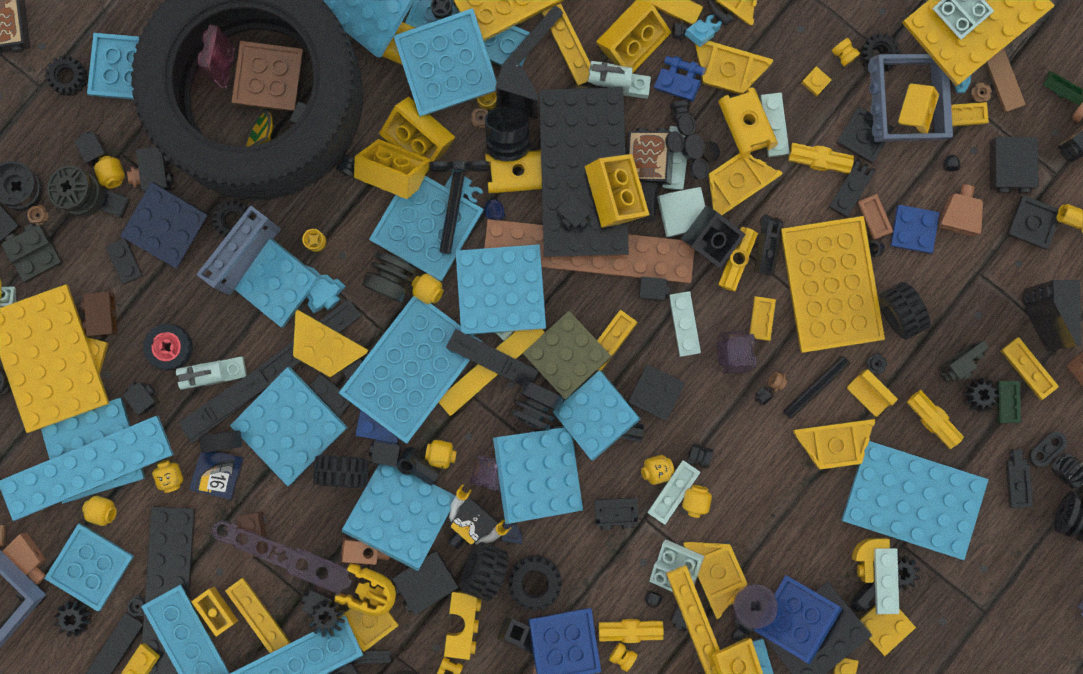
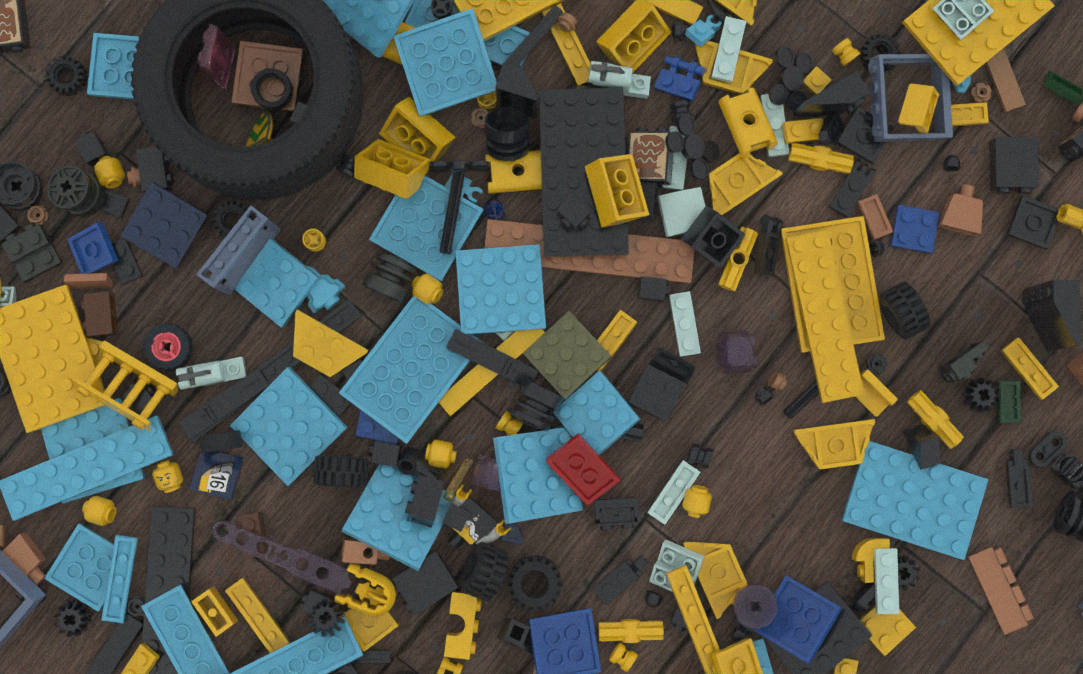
(88, 281): none -> nougat tile
(92, 249): none -> blue plate
(119, 578): none -> medium azure tile
(128, 365): none -> yellow fence
(271, 73): none -> black tyre
(425, 500): none -> black hinge
(456, 517): none -> black tile
(457, 480): none -> clear yellow tile
(508, 424): none -> yellow wheel
(566, 22): none -> medium nougat plate
(582, 469): none -> red plate
(619, 579): none -> black hinge
(657, 469): yellow head -> none
(672, 365): none -> black plate
(728, 49): none -> light aqua plate
(762, 318): yellow plate -> none
(790, 78): none -> black piece
(802, 130): none -> yellow plate
(824, 316): none -> yellow plate
(831, 130): none -> black plate
(838, 98): none -> black slope
(924, 446): none -> black slope
(1000, 595): none -> nougat windscreen

